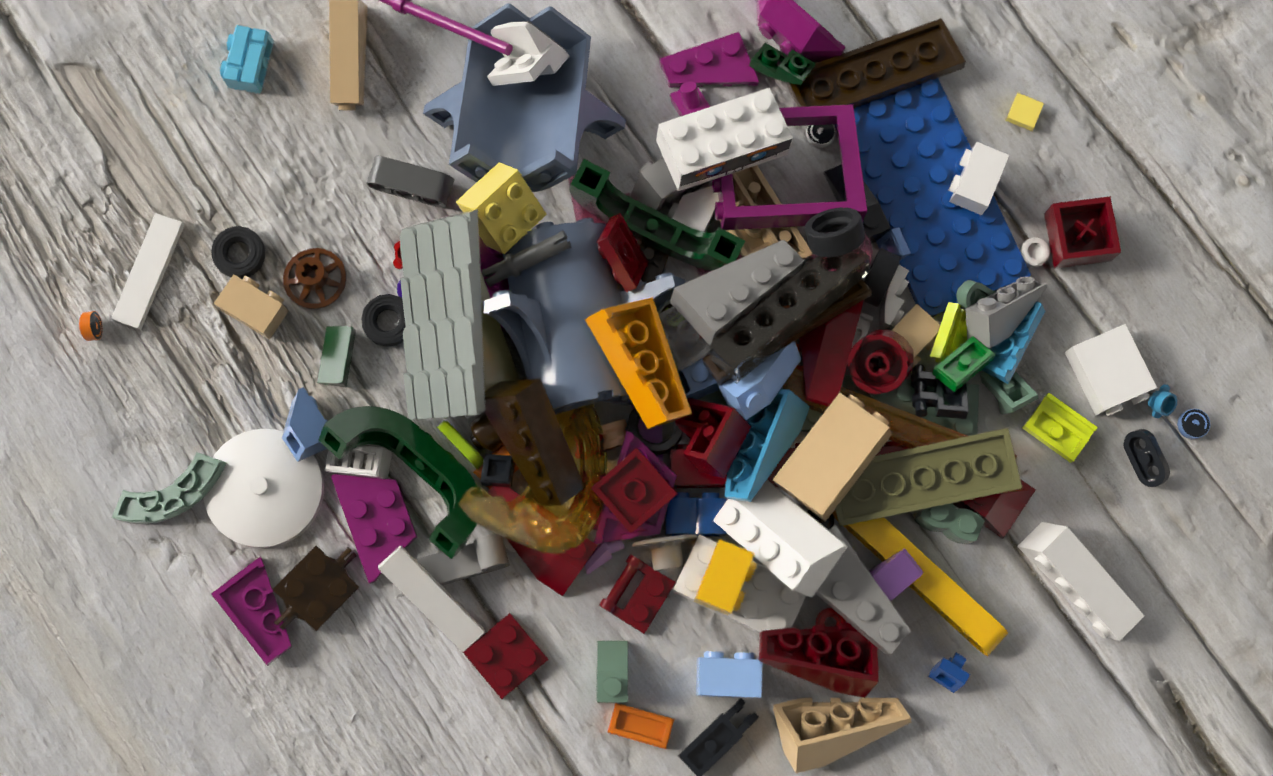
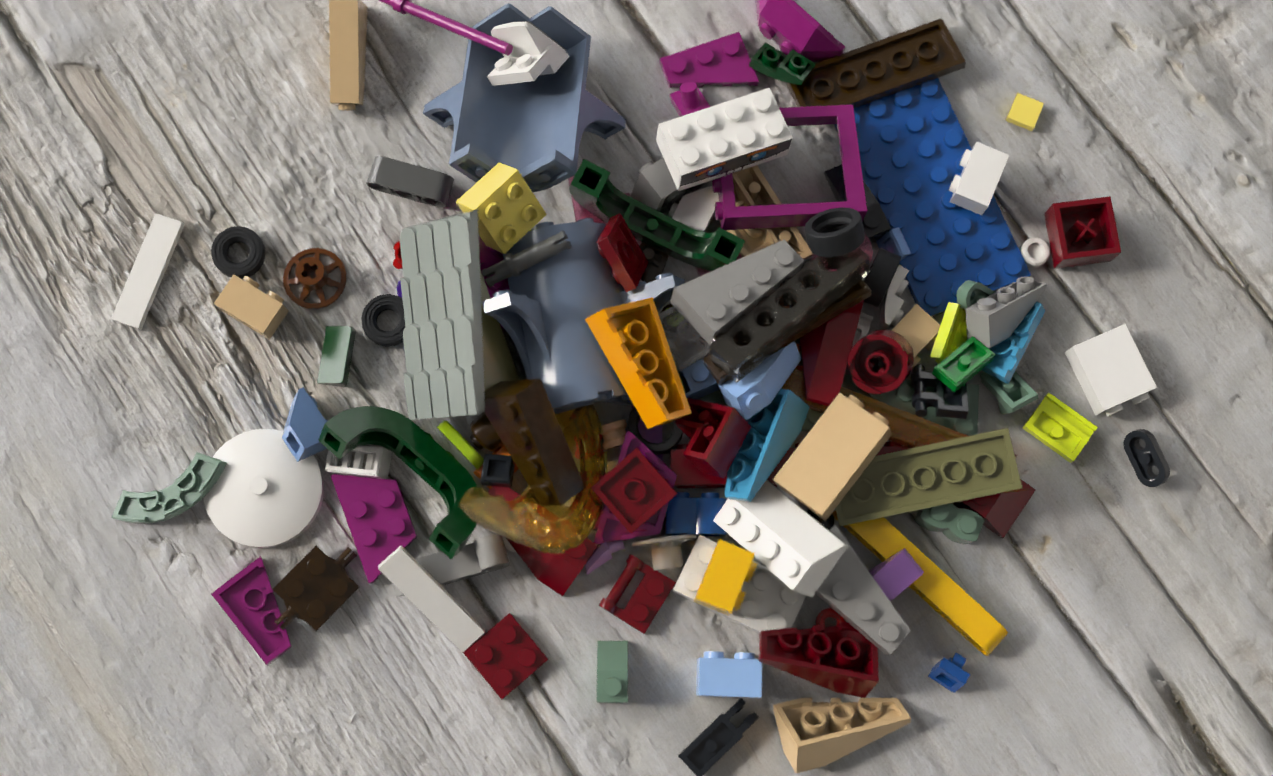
(91, 326): orange tile -> none
(247, 59): medium azure brick -> none
(640, 725): orange tile -> none
(820, 135): black tile -> none
(1081, 579): white wedge -> none
(1162, 402): dark azure plate -> none
(1193, 424): black tile -> none

